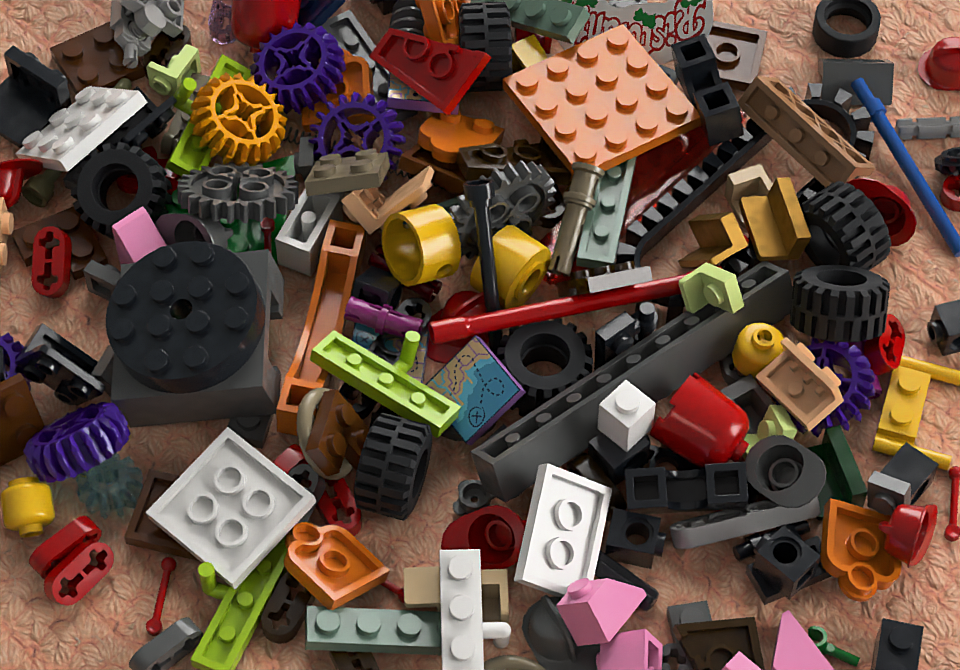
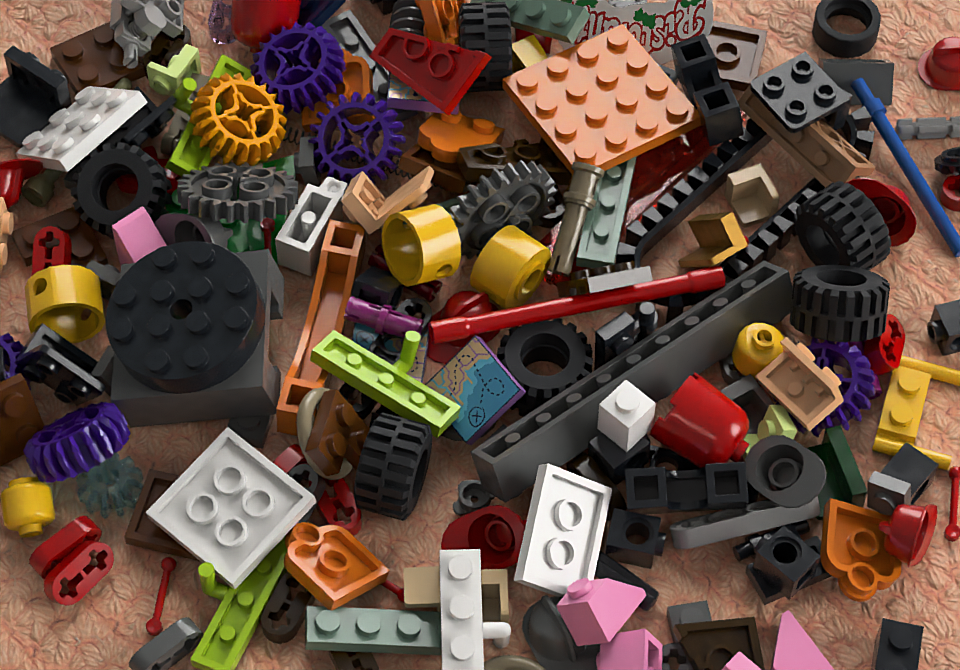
(58, 299): none -> yellow piece
(345, 174): dark tan plate -> none
(480, 196): black piece -> none
(711, 286): yellowish green bracket -> none
(776, 223): pearl gold panel -> none
(801, 94): none -> bracket
(819, 634): green hand -> none

